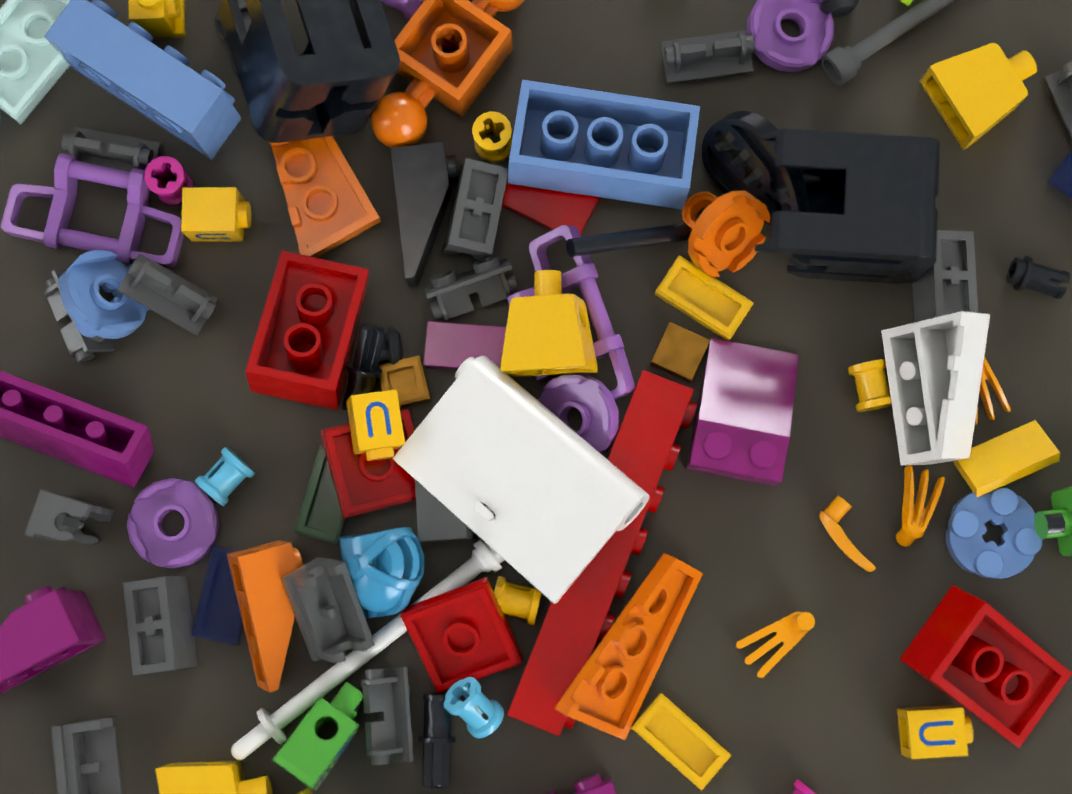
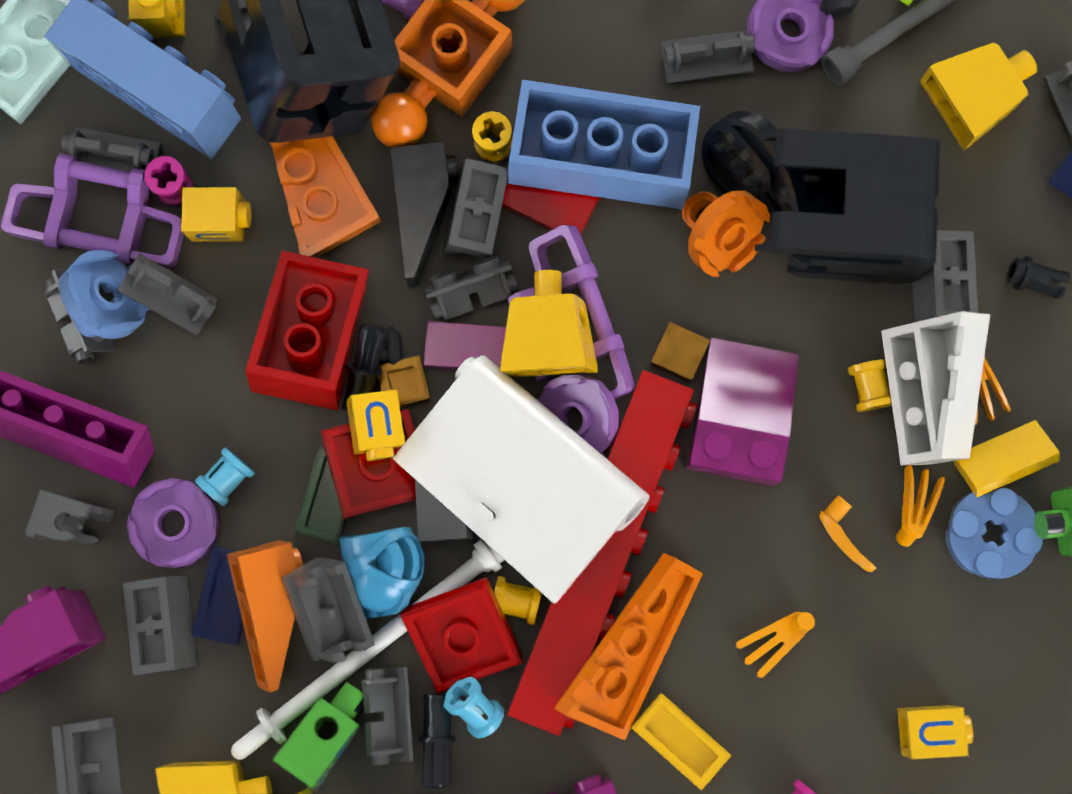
(627, 239): black bar -> none
(703, 298): yellow tile -> none
(986, 665): red slope -> none

